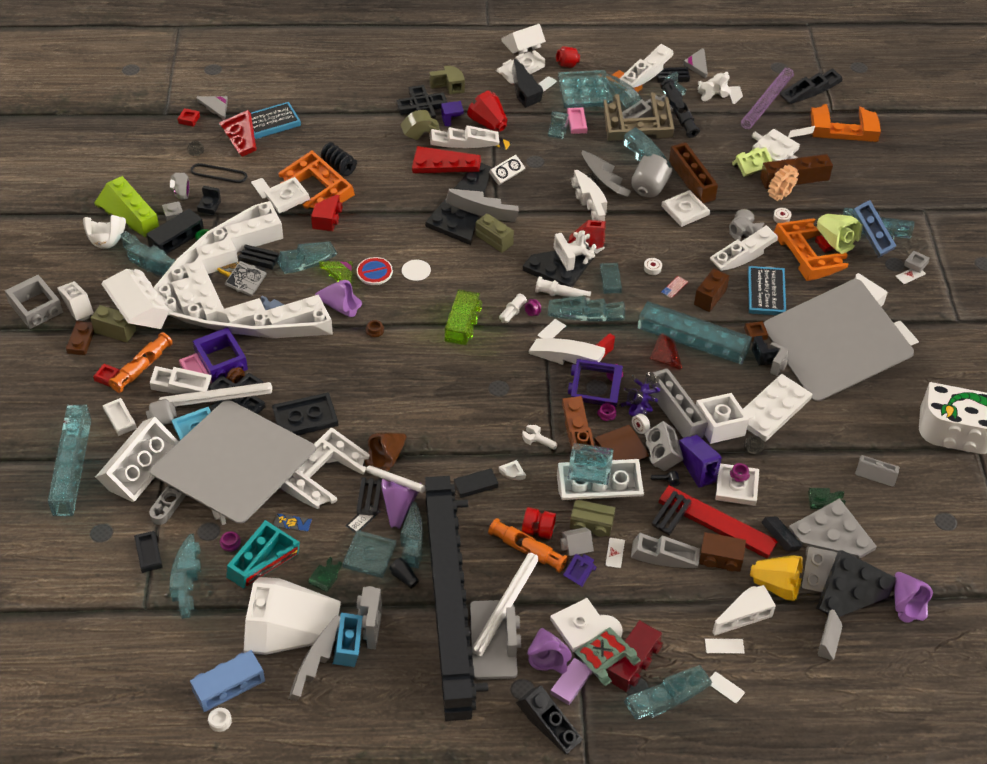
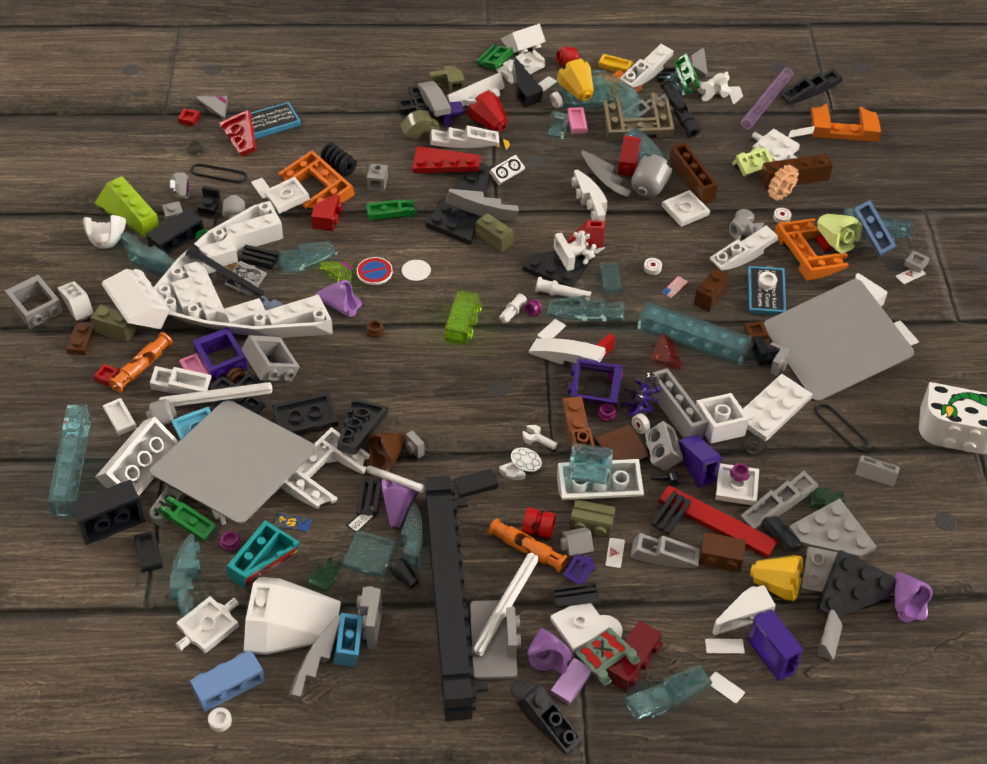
(108, 512): none -> black brick
(187, 519): none -> green hinge
(195, 253): none -> black piece
(207, 624): none -> white plate
(232, 206): none -> light grey head
(256, 350): none -> light grey window
(360, 424): none -> black wing
(377, 177): none -> light grey brick
(390, 209): none -> green hinge
(414, 444): none -> light grey plate
(434, 98): none -> light grey slope
(468, 94): none -> white bracket
(494, 57): none -> green plate
(526, 459): none -> white sticker
(556, 100): none -> white tile
(575, 594): none -> black tile
(577, 79): none -> yellow cone
(614, 63): none -> yellow tile
(629, 104): none -> clear light blue tile
(629, 155): none -> red slope
(686, 72): none -> green hinge
(767, 280): none -> white tile
(775, 644): none -> dark purple window
(780, 500): none -> light grey slope
(836, 431): none -> black piece

